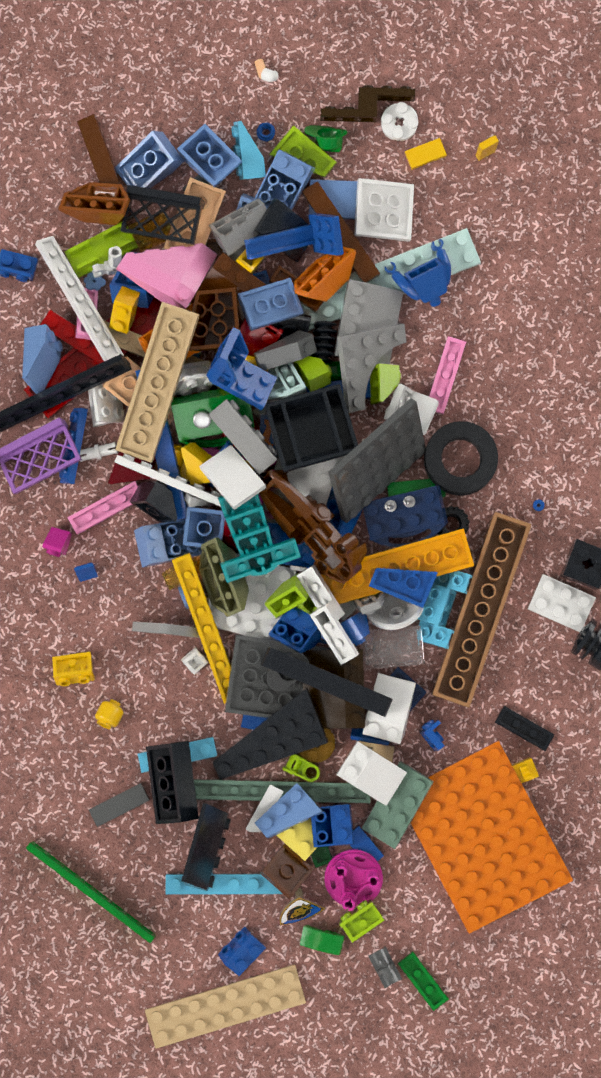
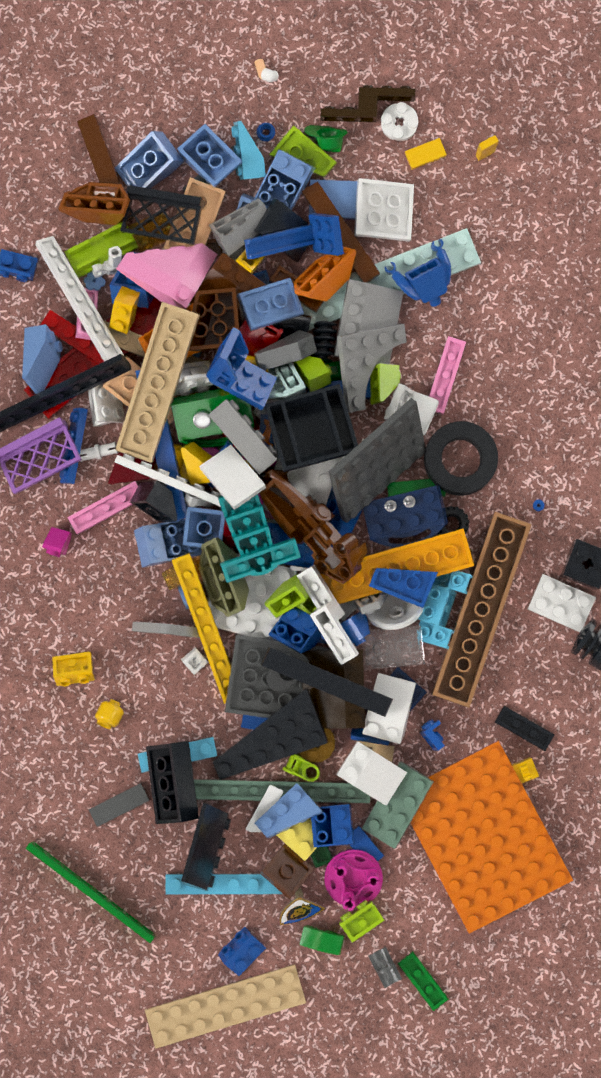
(86, 572): blue slope -> none

